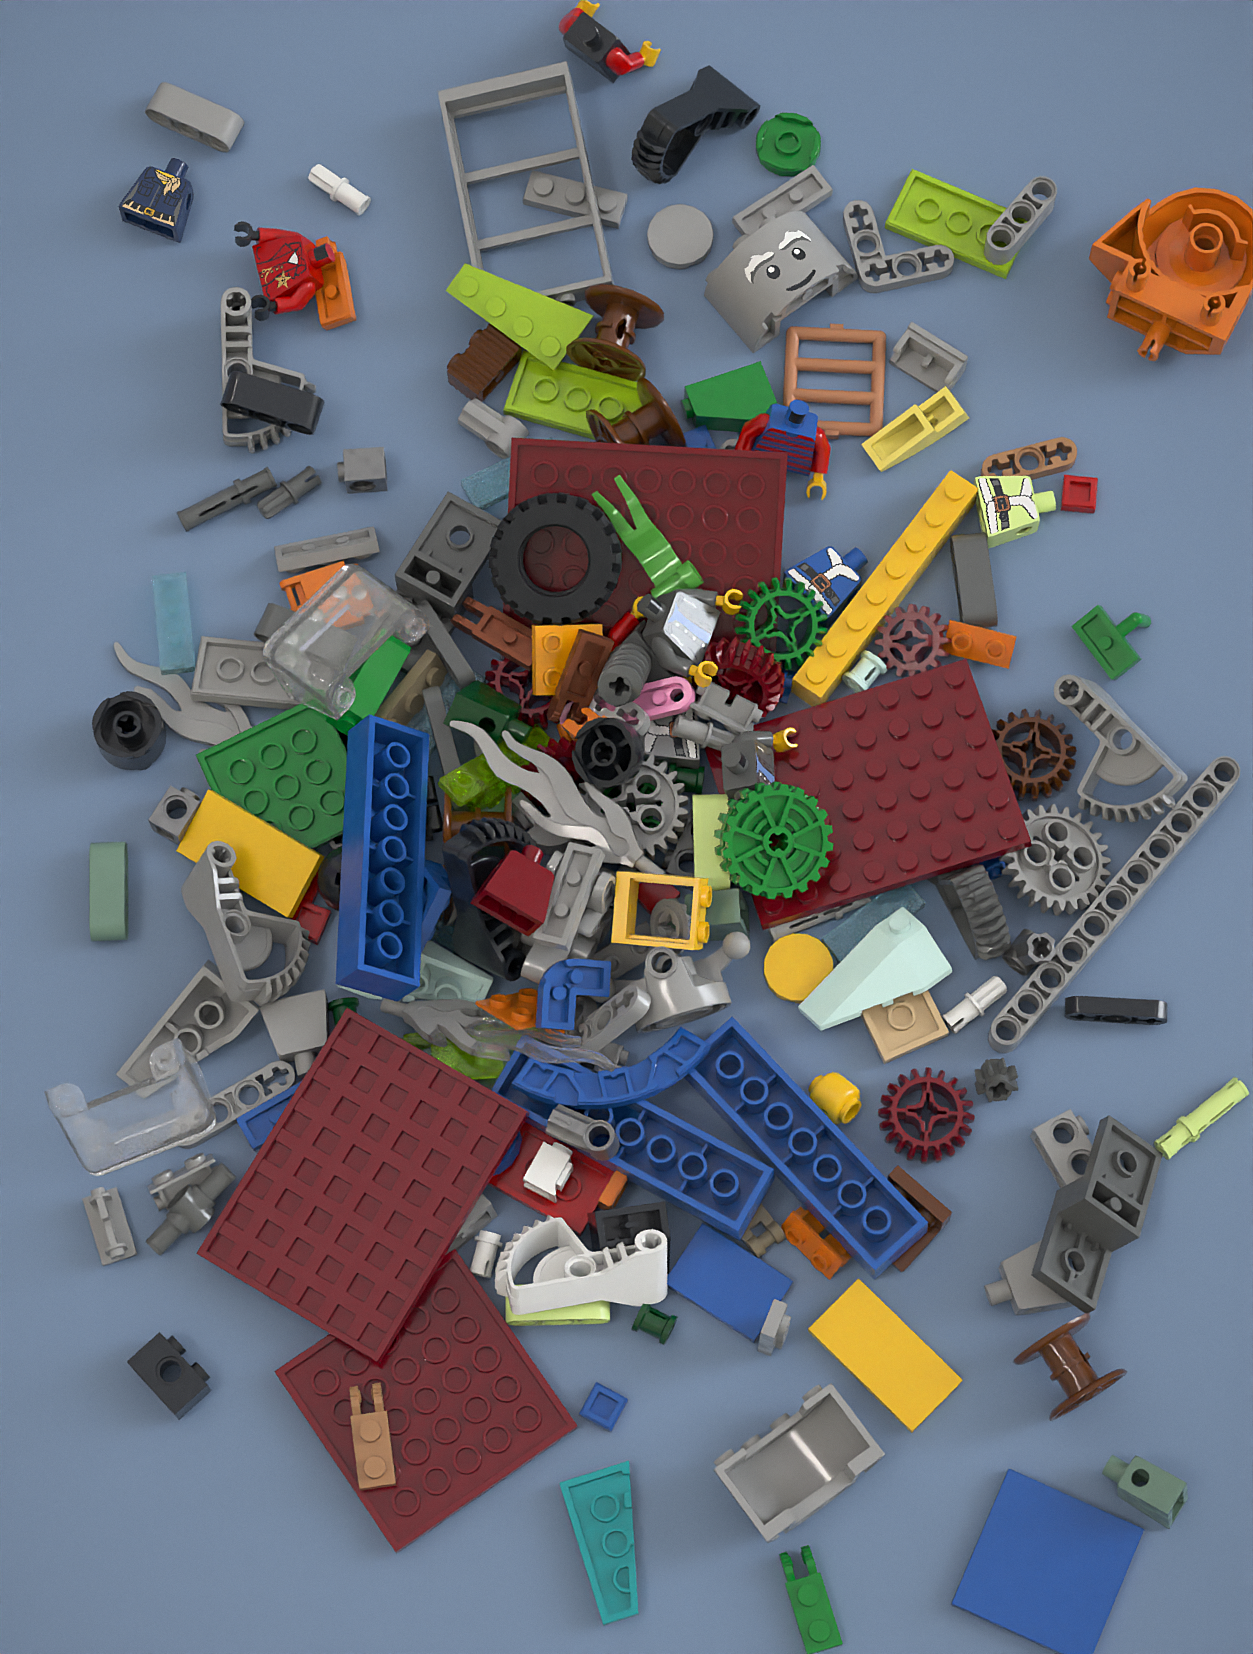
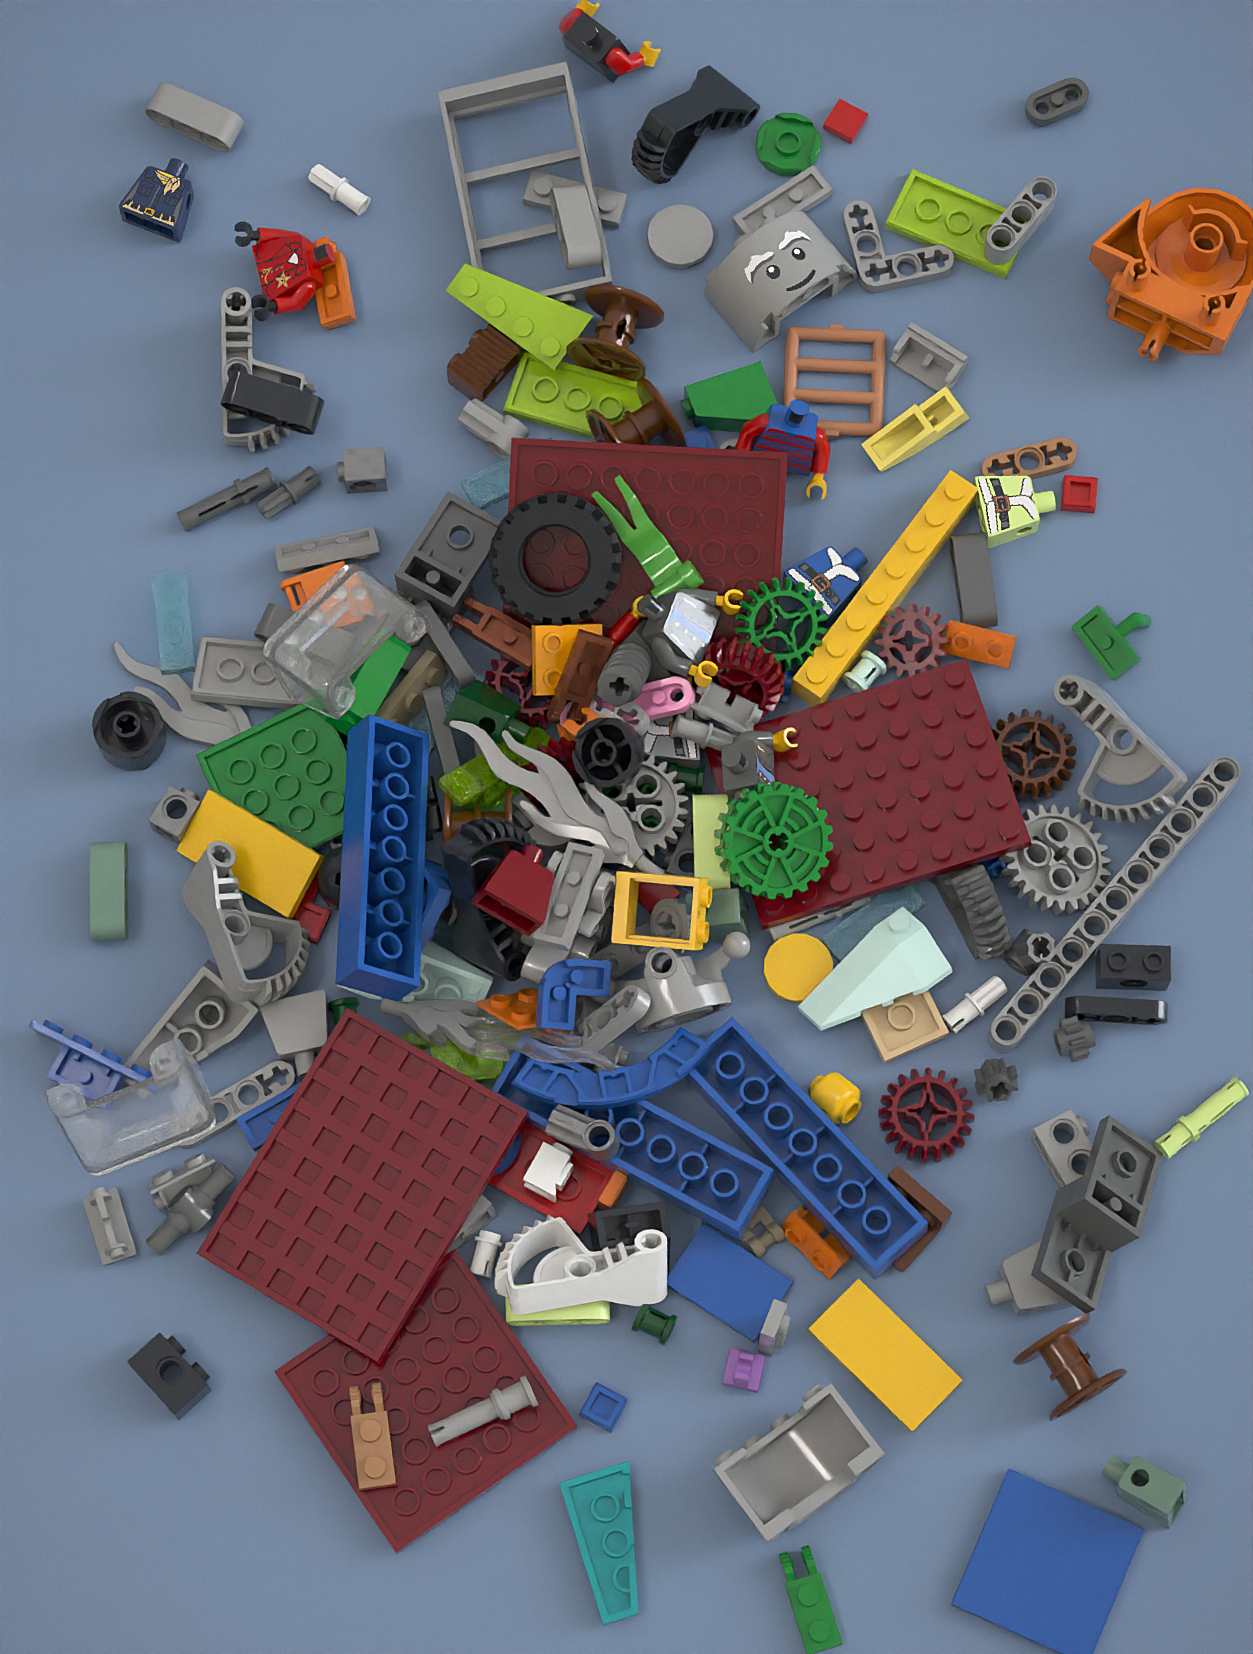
(85, 1068): none -> bracket
(499, 1404): none -> light grey pin
(575, 226): none -> light grey beam
(743, 1370): none -> medium lavender tile
(845, 121): none -> red tile
(1055, 103): none -> dark grey plate
(1074, 1039): none -> dark grey gear
(1133, 967): none -> black brick

